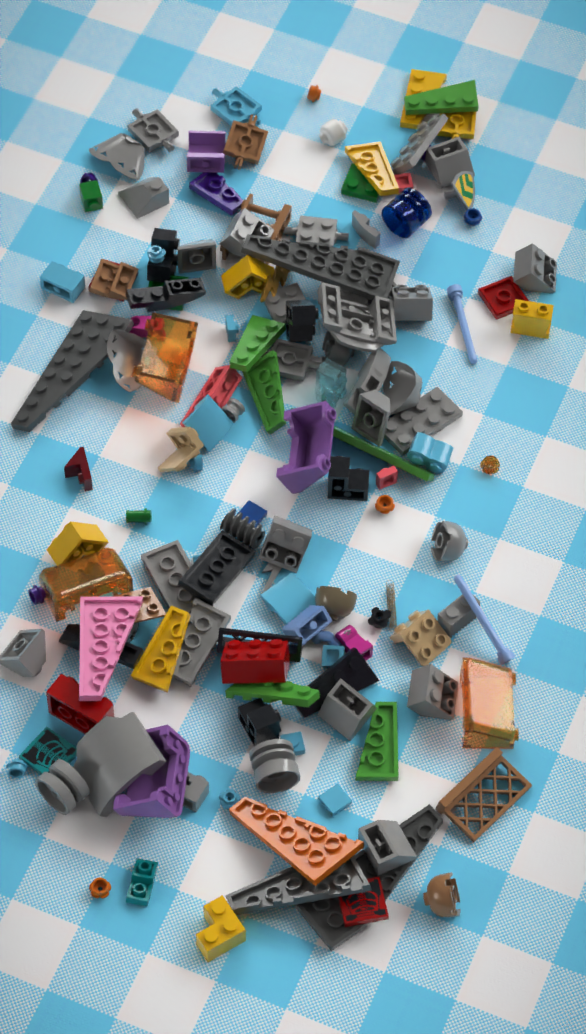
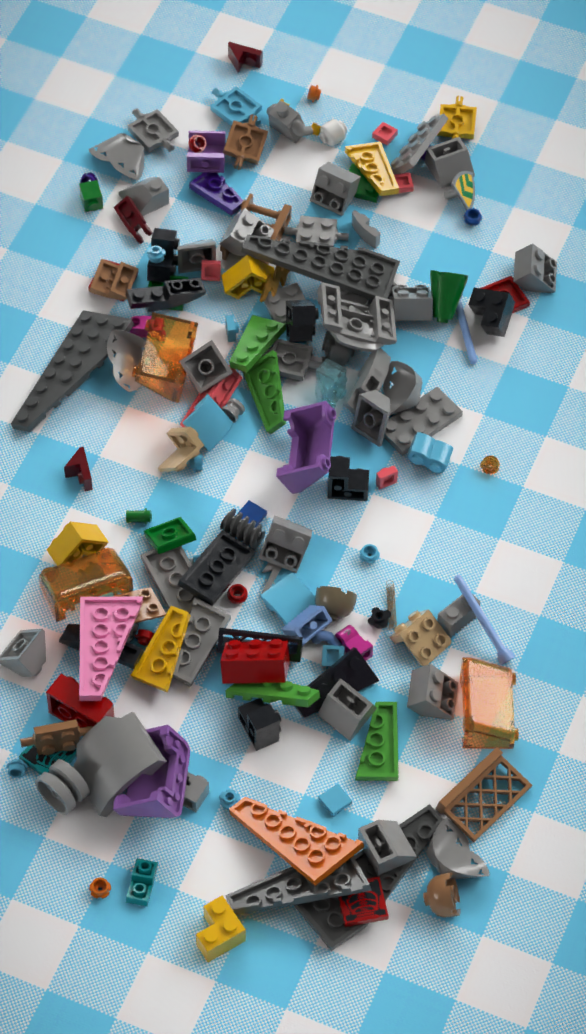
(37, 594): dark purple plate -> none
(55, 737): none -> medium nougat plate
(62, 281): medium azure brick -> none
(132, 218): none -> dark red hinge
(144, 636): none -> red plate
(169, 535): none -> green tile
(200, 140): none -> red plate
(206, 367): none -> light grey slope
(211, 270): none -> coral plate
(237, 589): none -> red plate
(242, 55): none -> dark red slope
(274, 766): light grey wheel -> none
(289, 122): none -> light grey torso
(297, 741): medium azure plate -> none
(334, 188): none -> light grey slope
(369, 549): none -> medium azure plate
(382, 454): bright green tile -> none
(384, 500): orange plate -> none
(385, 133): none -> coral plate
(406, 212): clear blue wheel -> none
(420, 82): yellow wing -> none
(446, 293): none -> green cone
(448, 99): bright green wing -> none
(449, 541): light grey cylinder -> none
(452, 857): none -> light grey piece
(494, 307): none -> black brick
(531, 318): yellow hips -> none

